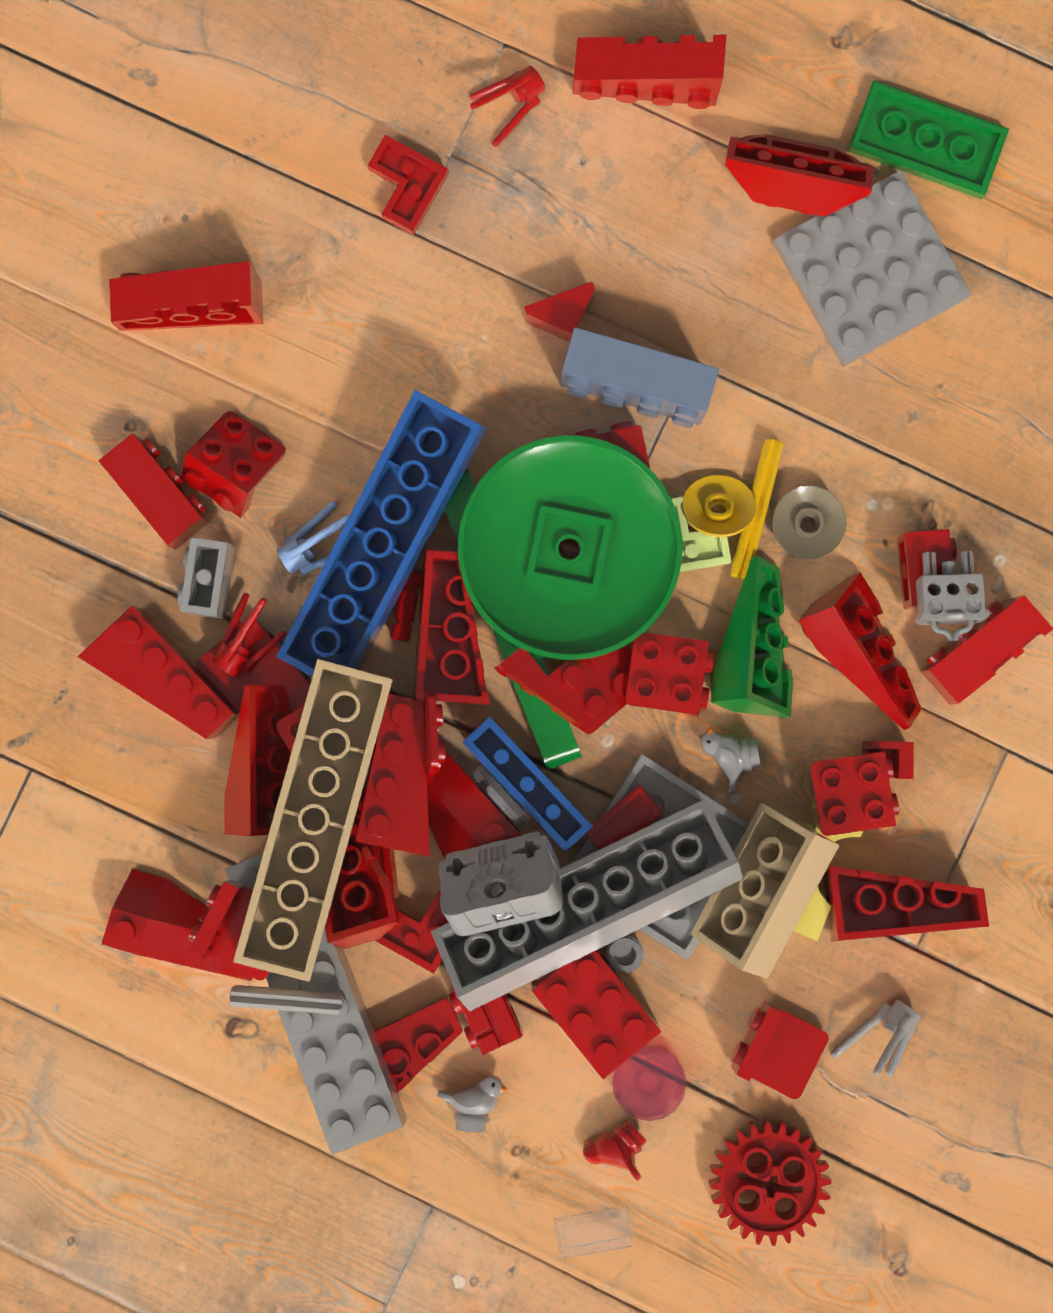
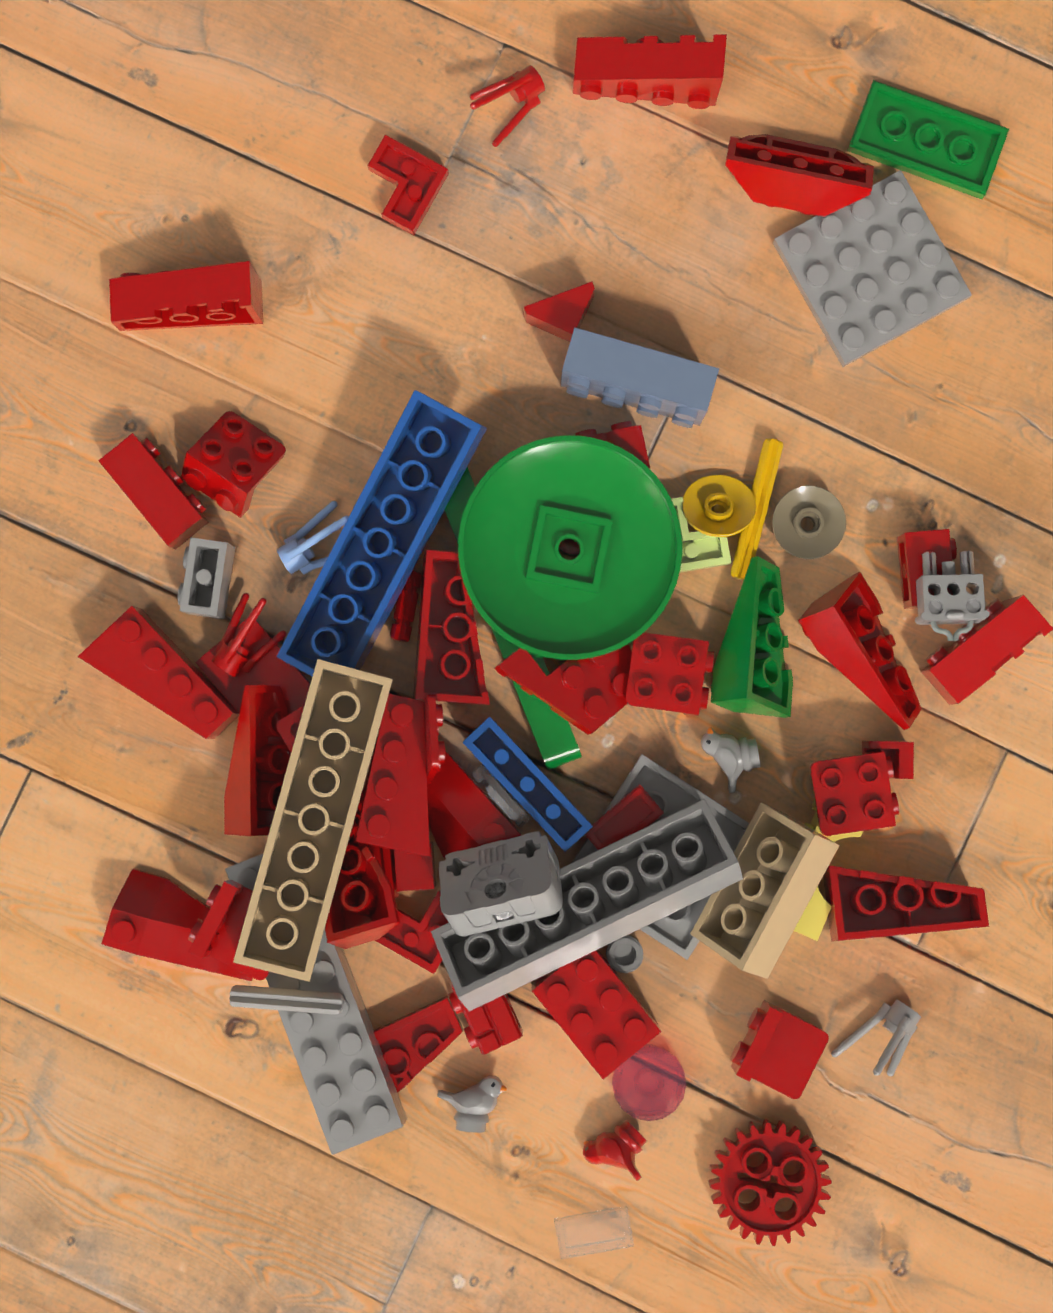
(415, 871): none -> red brick

